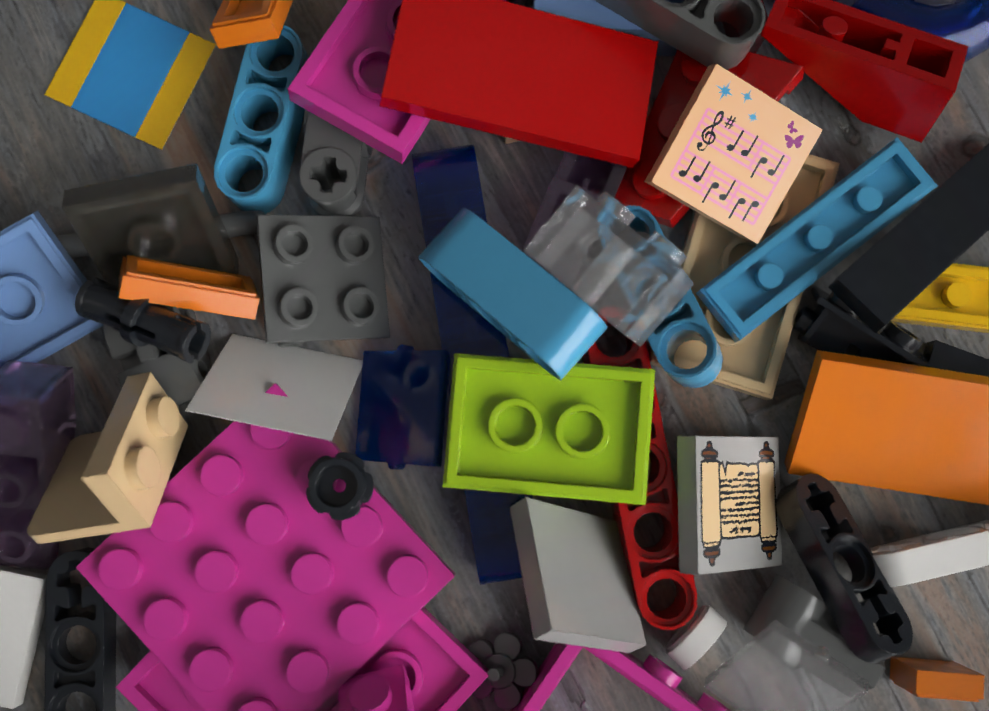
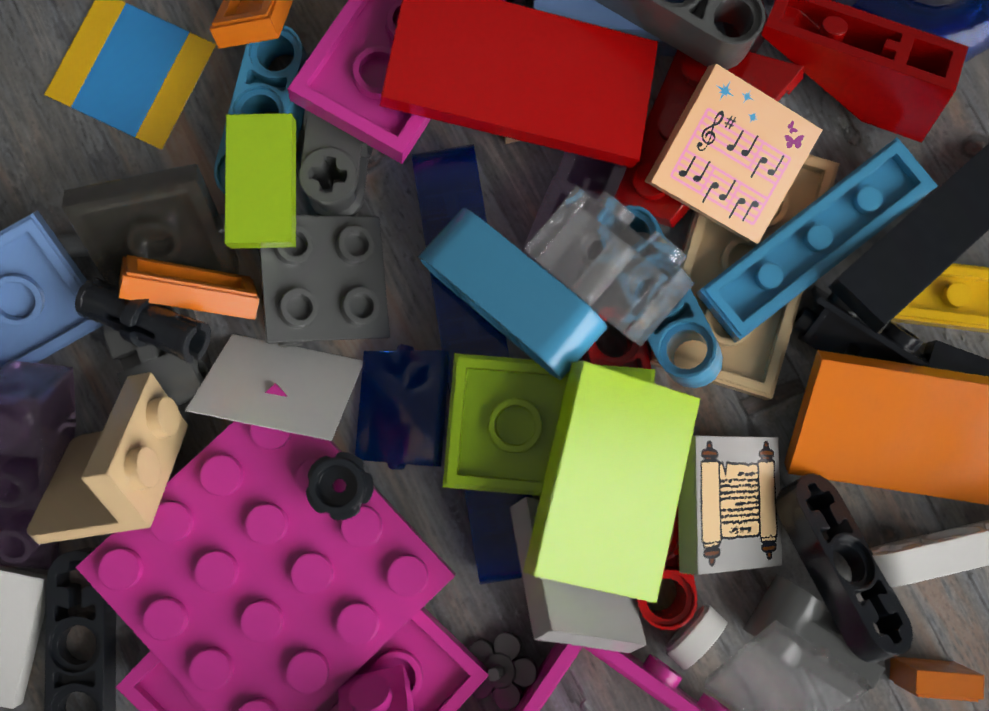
(260, 181): none -> lime tile
(612, 483): none -> tile

